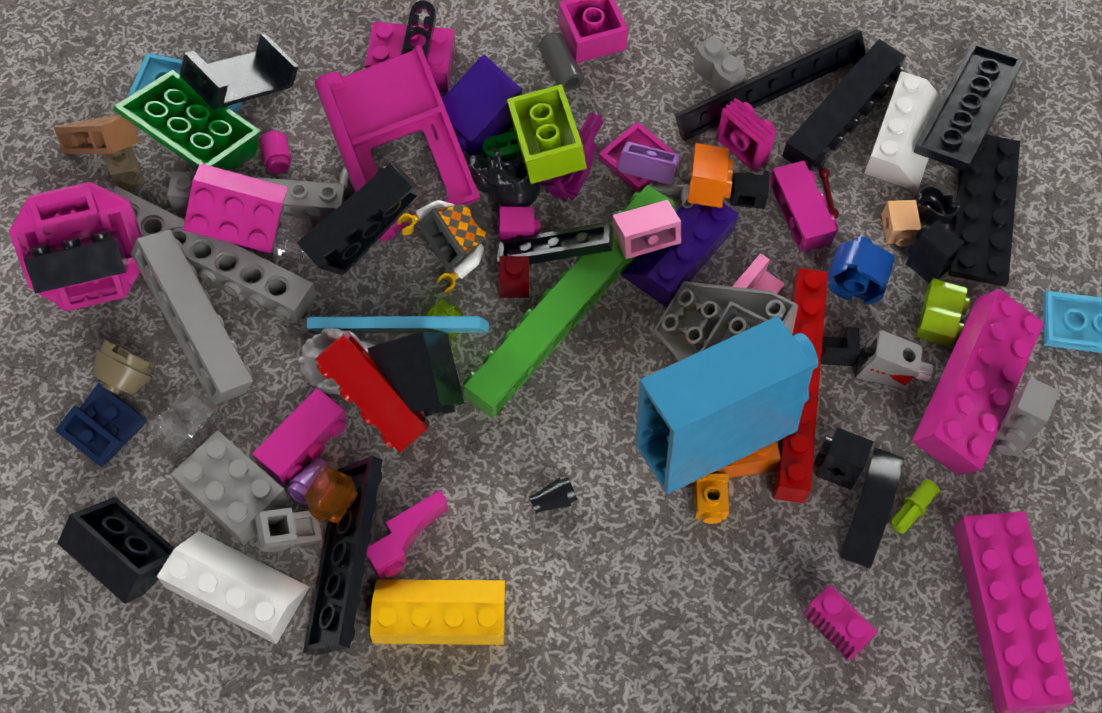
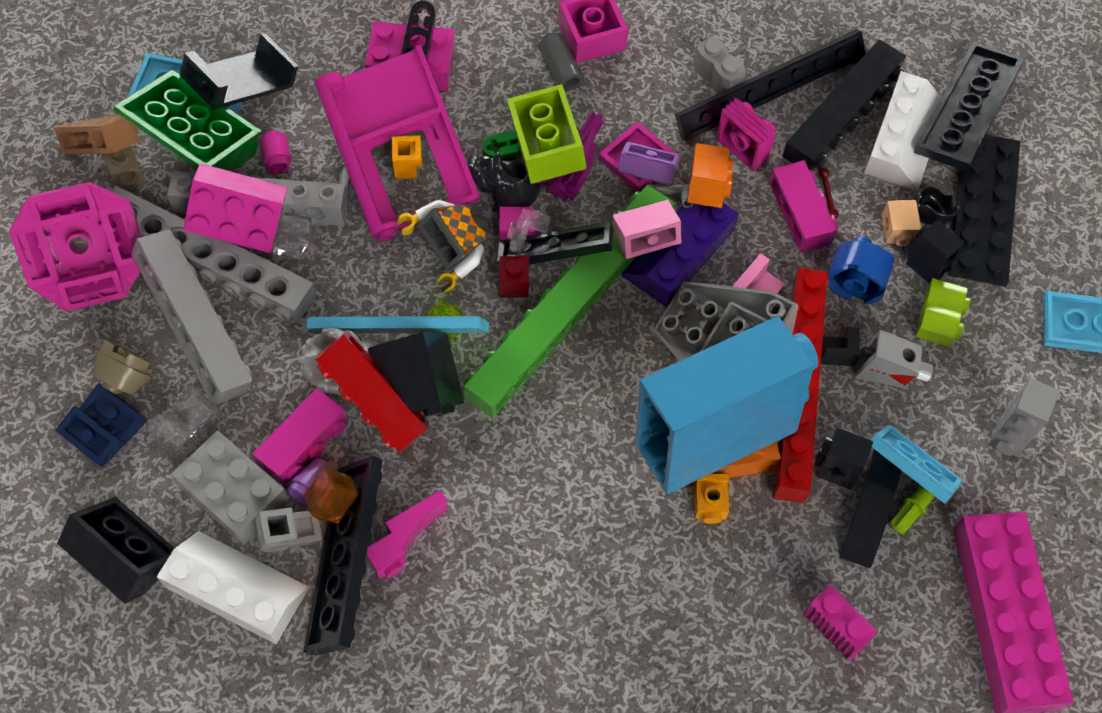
(76, 260): black brick -> none
(360, 220): black wedge -> none
(406, 156): none -> light orange brick
(438, 612): yellow slope -> none
(480, 105): dark purple slope -> none
(519, 231): none -> clear bracket
(554, 496): black cone -> none
(750, 190): black brick -> none
(916, 463): none -> medium azure tile
(978, 383): dark pink brick -> none

